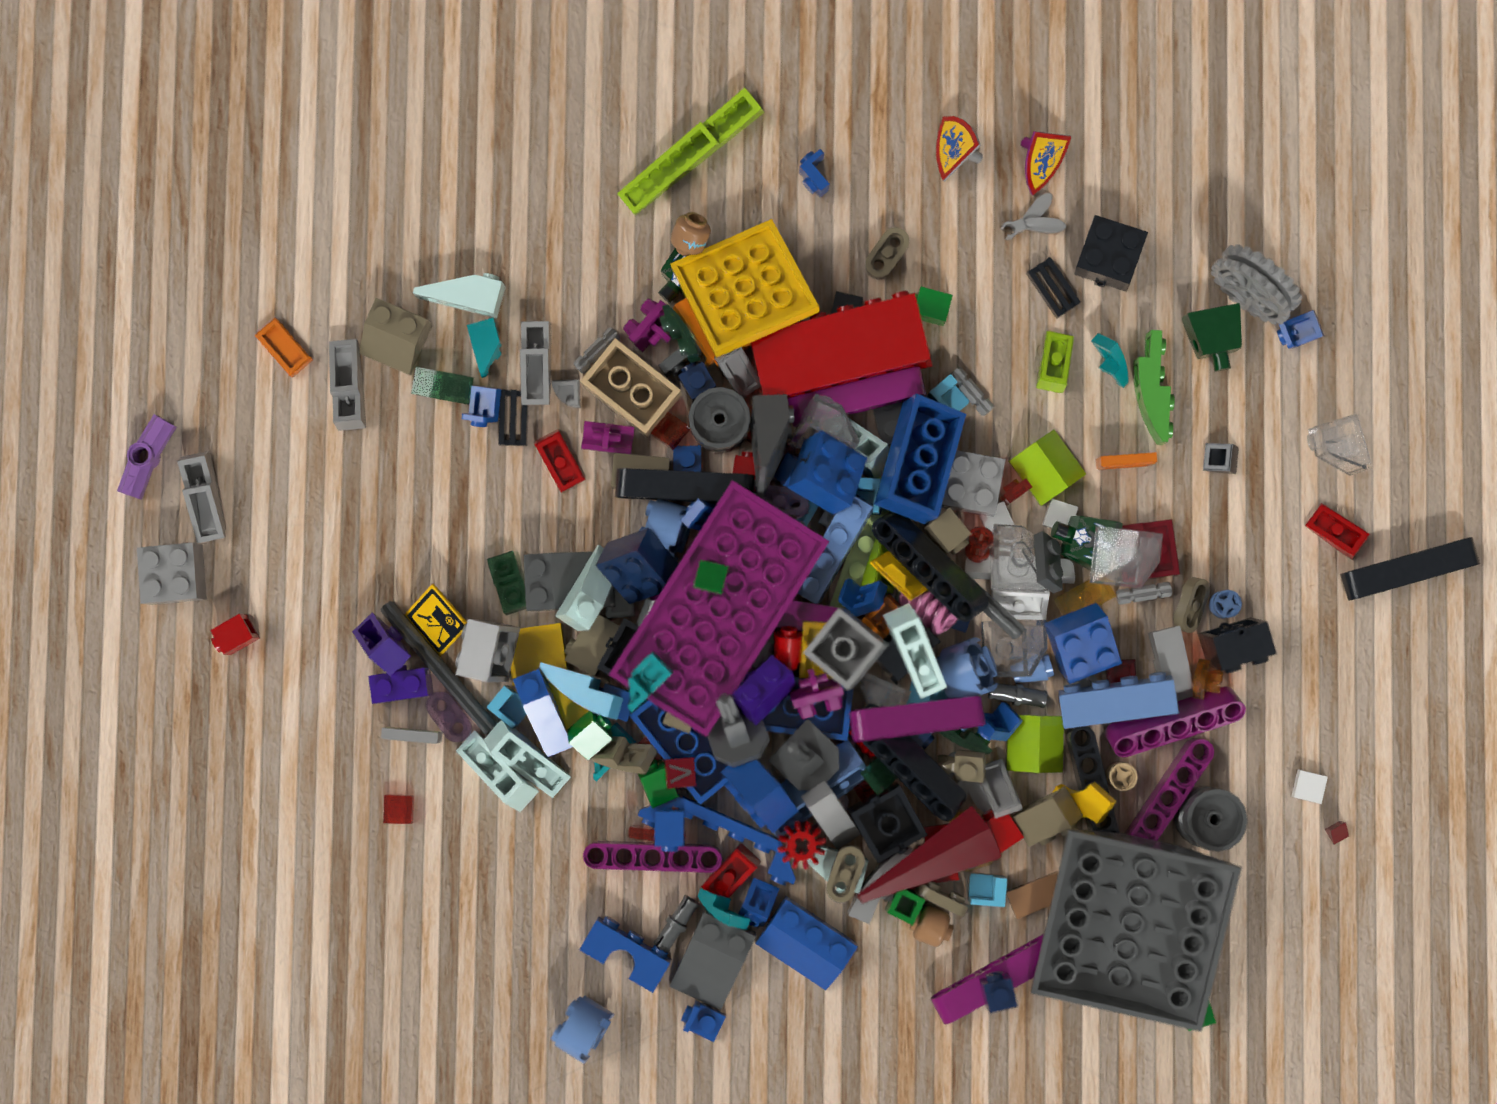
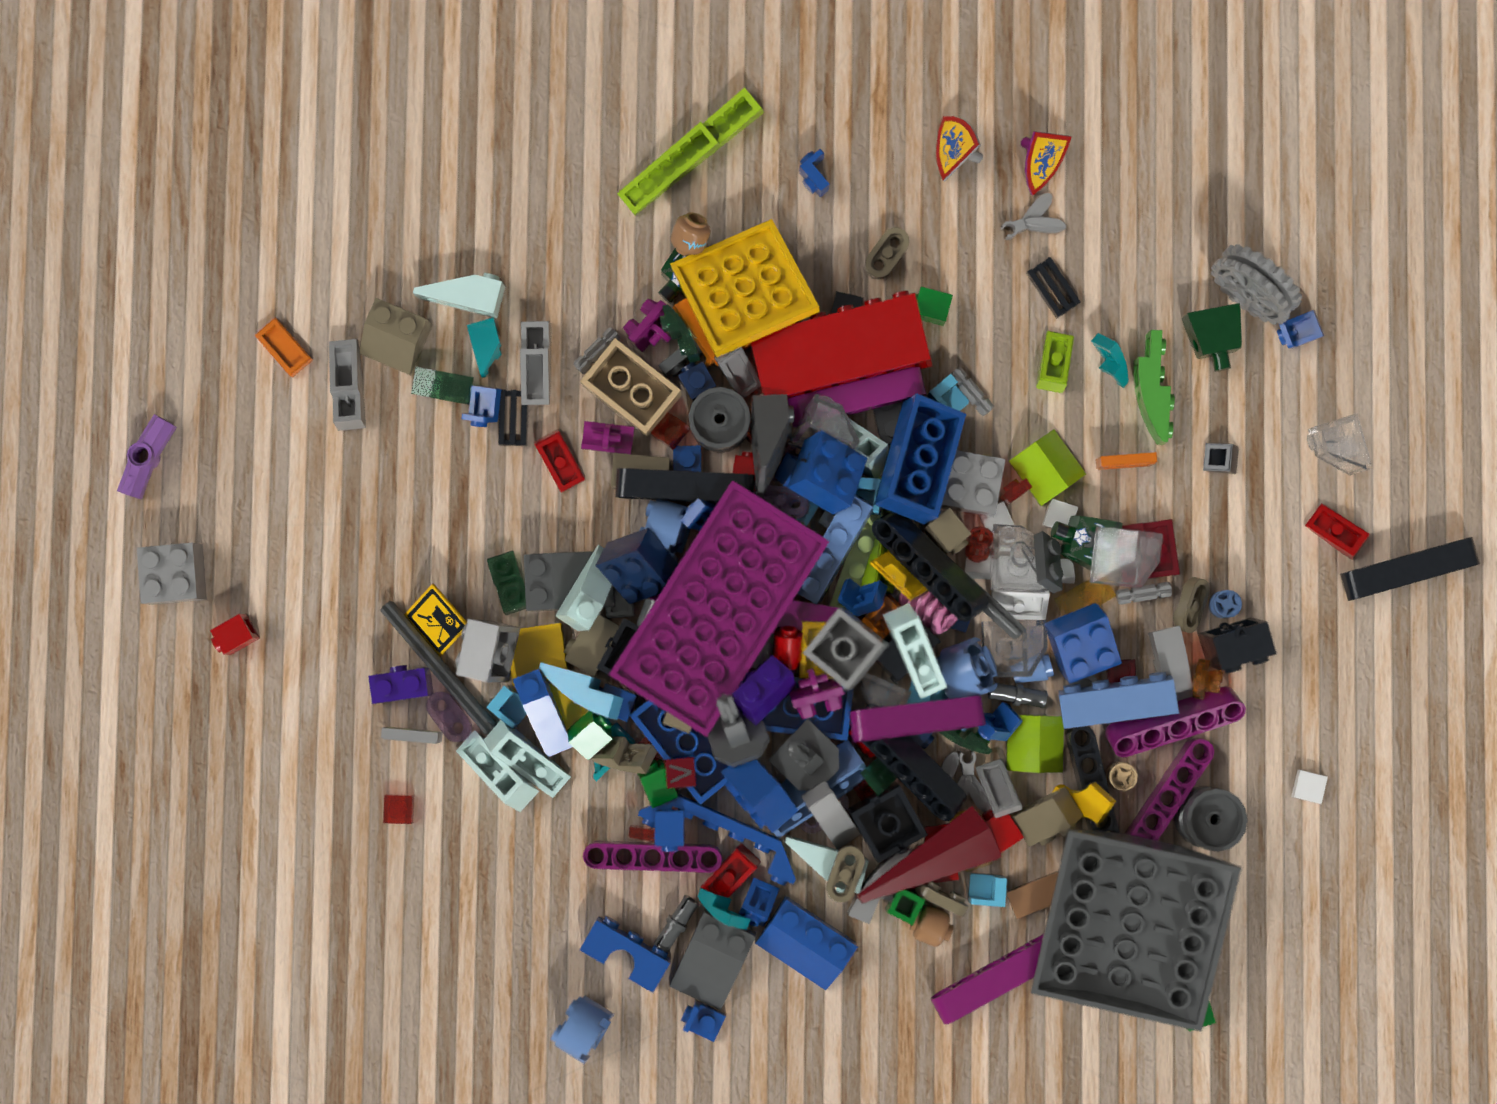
(202, 496): light grey slope -> none
(382, 643): dark purple brick -> none
(568, 392): light grey tile -> none
(647, 679): teal slope -> none
(710, 577): green slope -> none
(811, 845): red gear -> none
(966, 765): dark tan plate -> none
(998, 992): dark blue brick -> none
(1110, 253): black brick -> none
(1337, 832): dark red piece -> none

